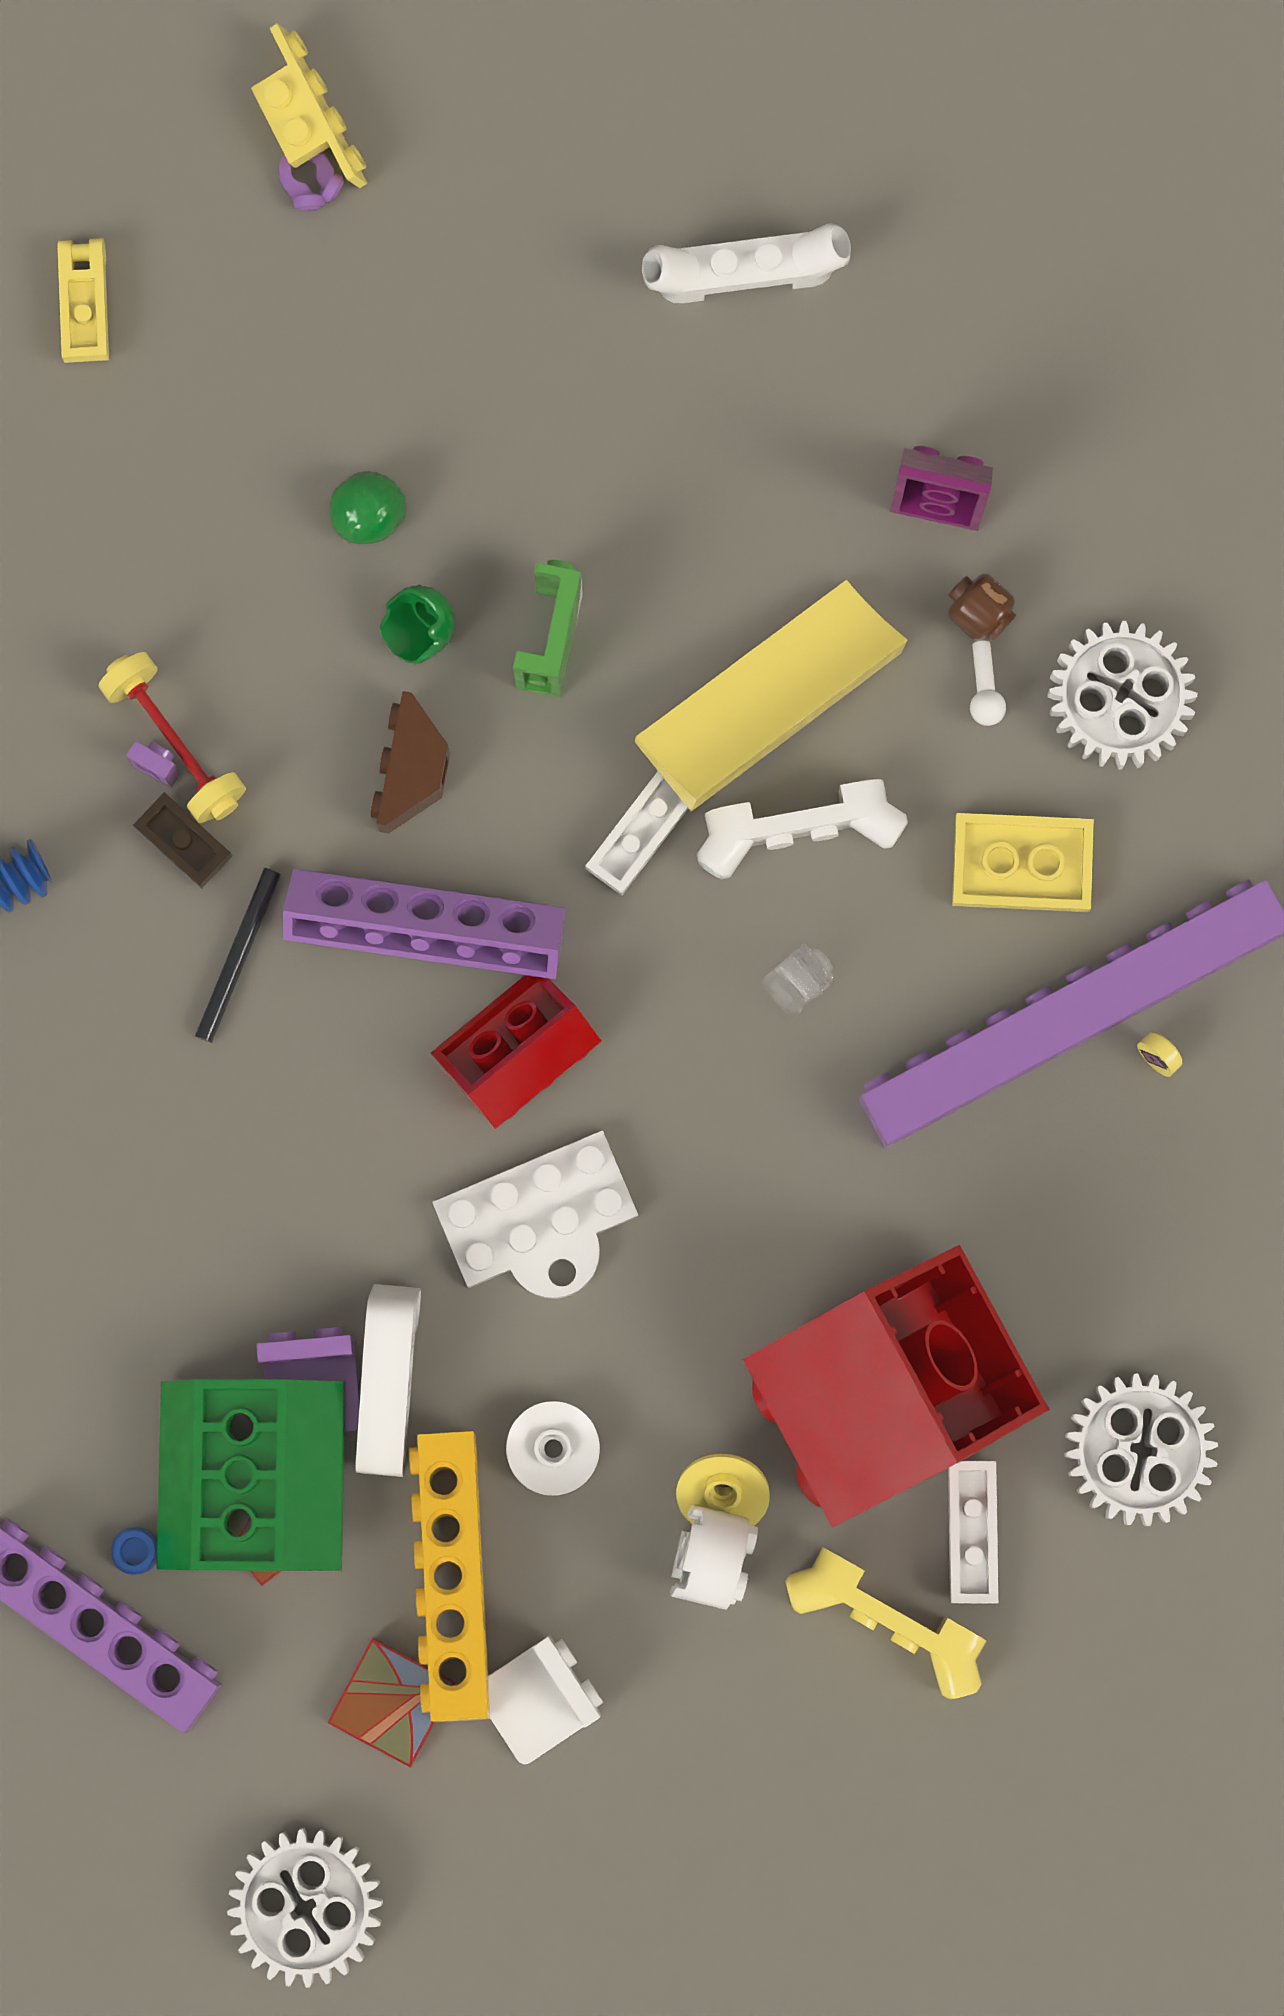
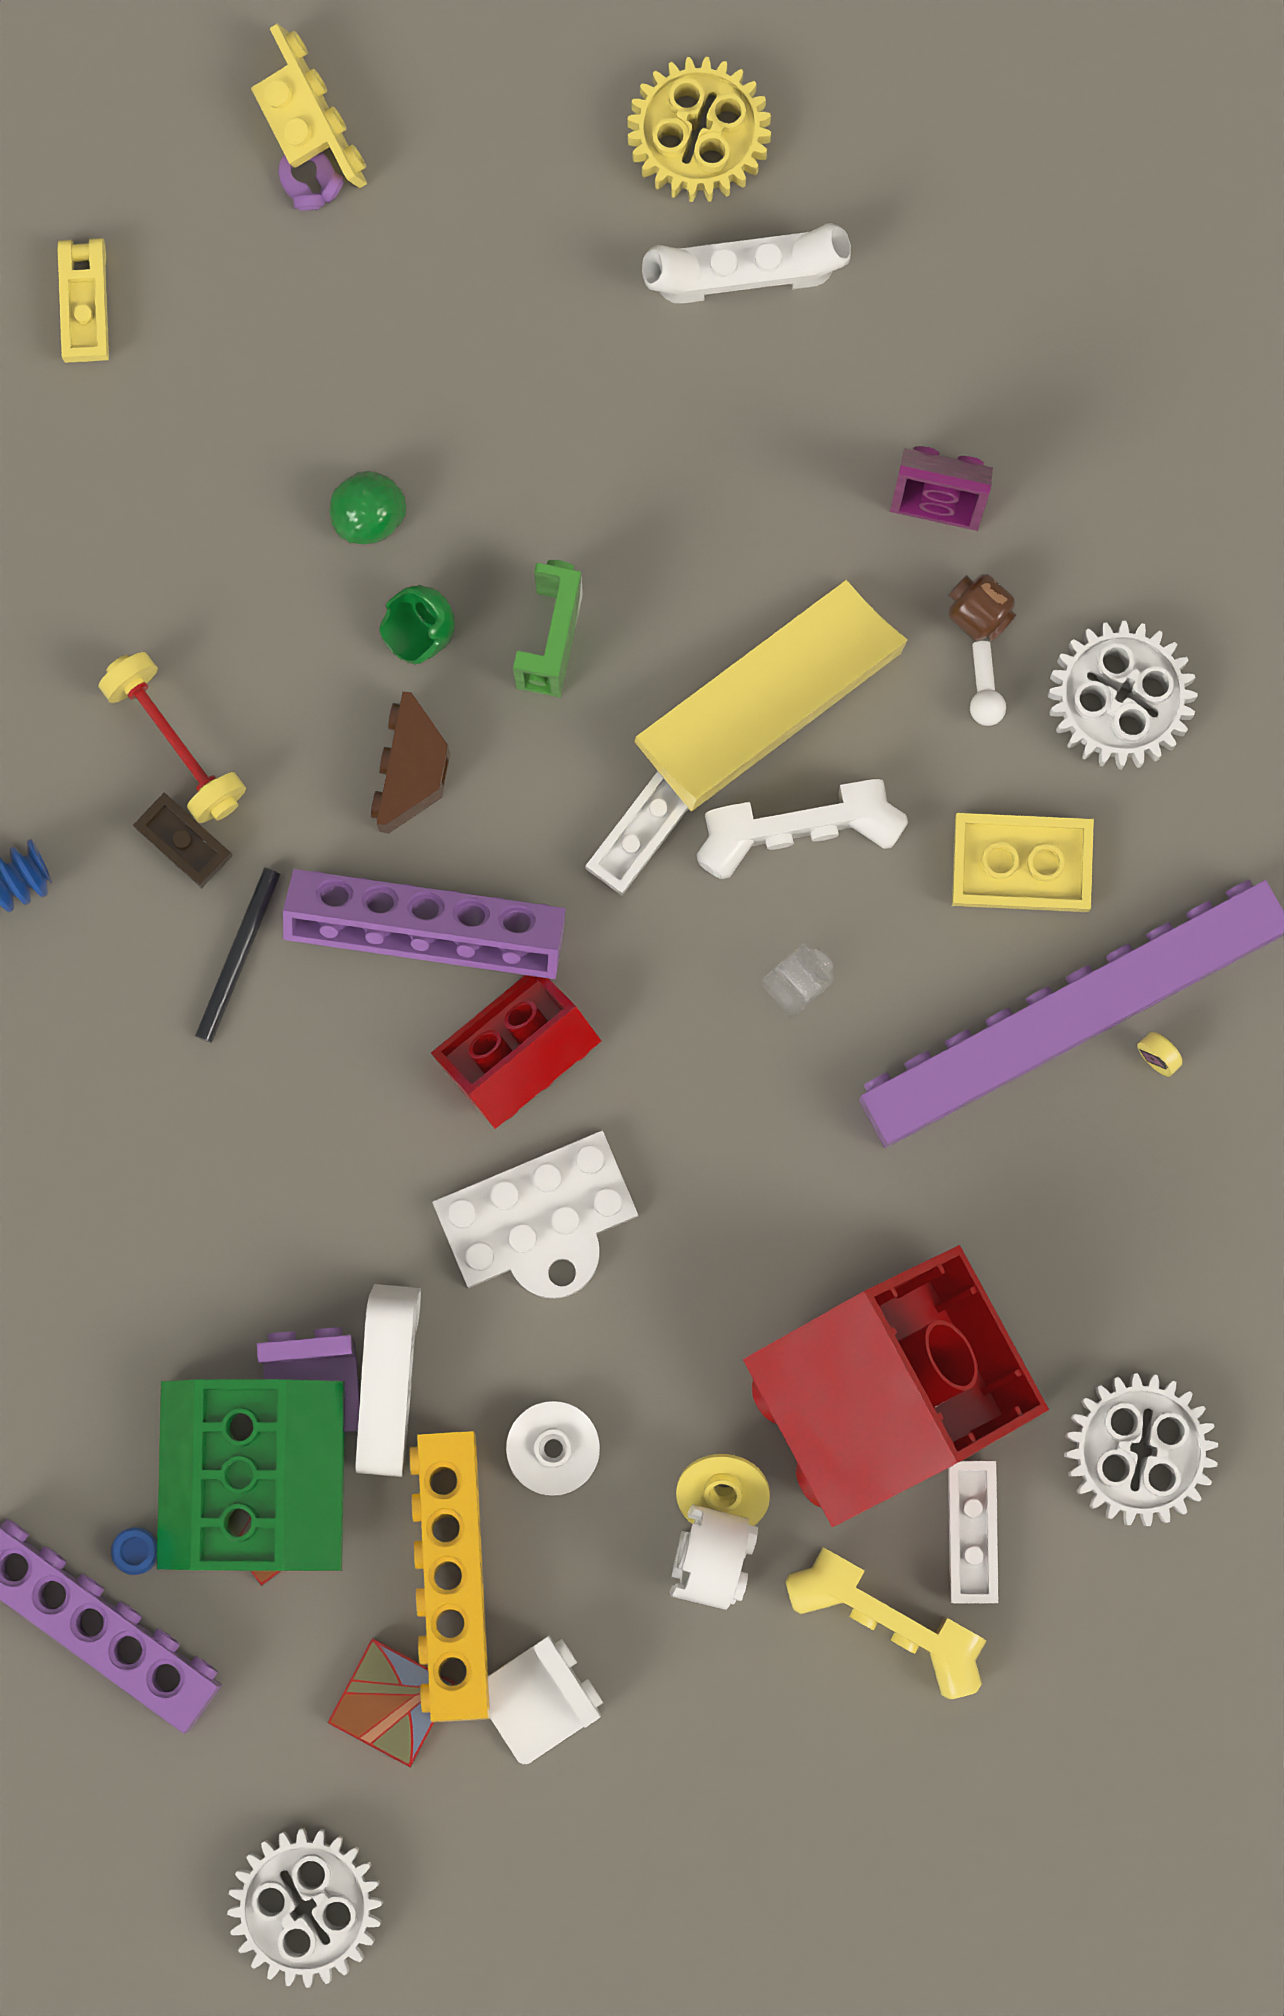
(154, 762): medium lavender plate -> none
(736, 141): none -> light yellow gear

